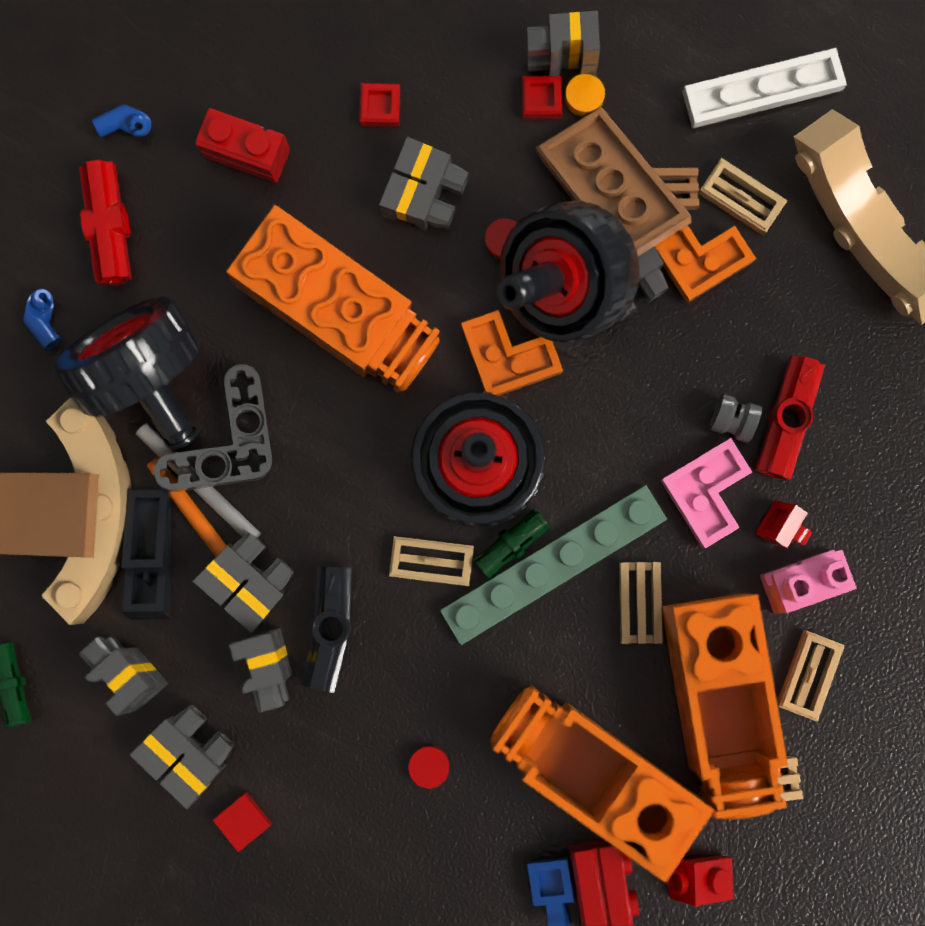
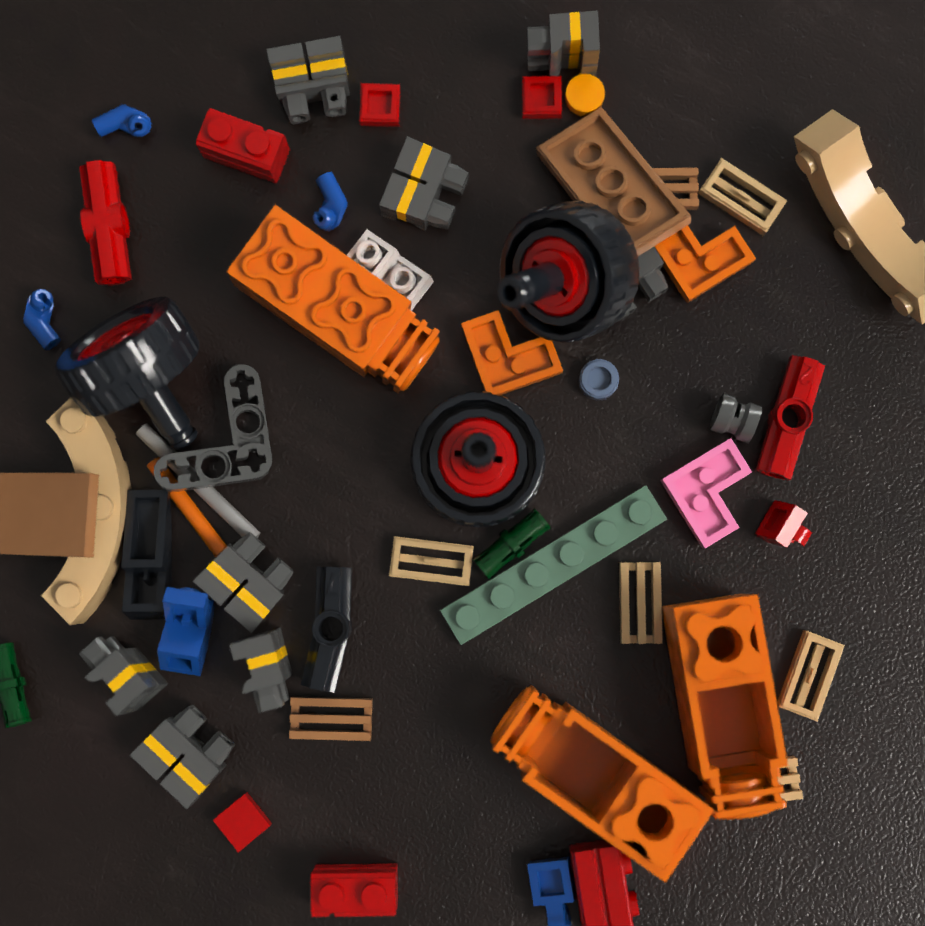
(185, 631): none -> blue brick
(293, 81): none -> dark grey hips
(313, 734): none -> medium nougat tile
(334, 203): none -> blue arm
(354, 890): none -> red brick
(390, 267): none -> white slope
(429, 766): red tile -> none
(496, 236): red tile -> none
(598, 379): none -> sand blue tile
(702, 880): red bracket -> none
(764, 88): white plate -> none
(808, 581): bright pink hips -> none

